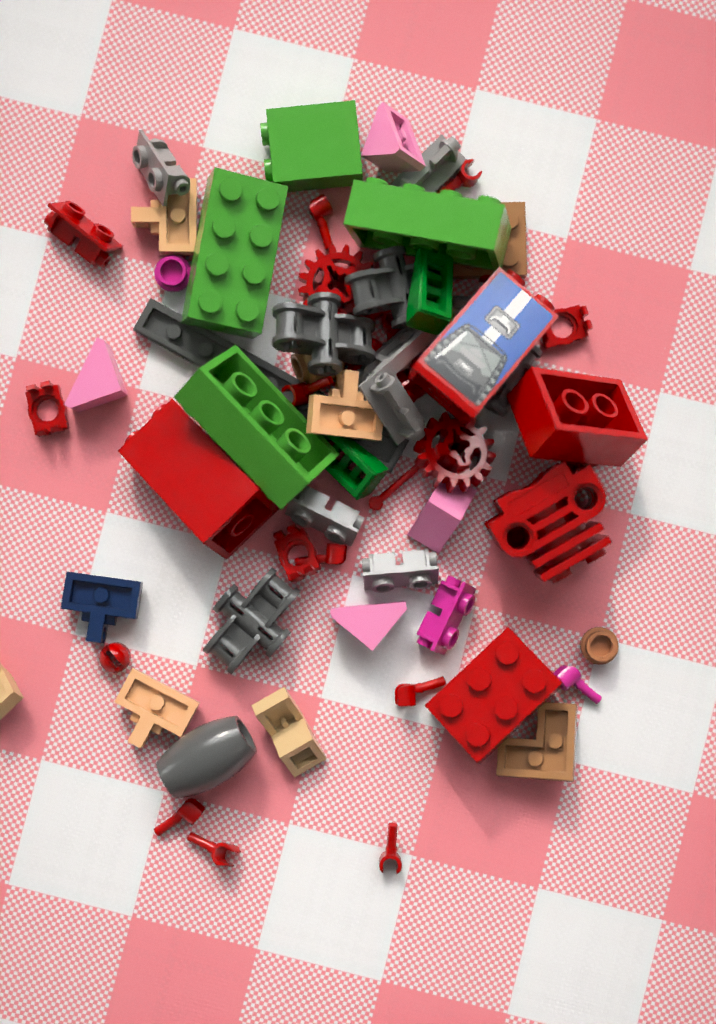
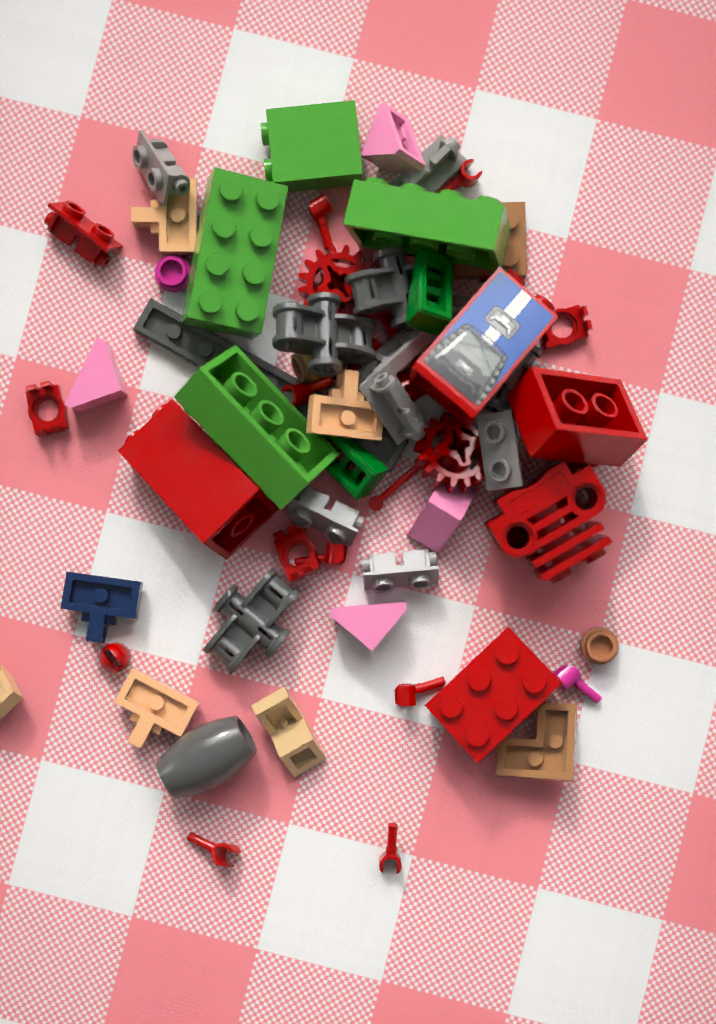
(189, 811): red hand -> none
(443, 629): dark pink hinge -> none
(499, 450): none -> light grey hinge

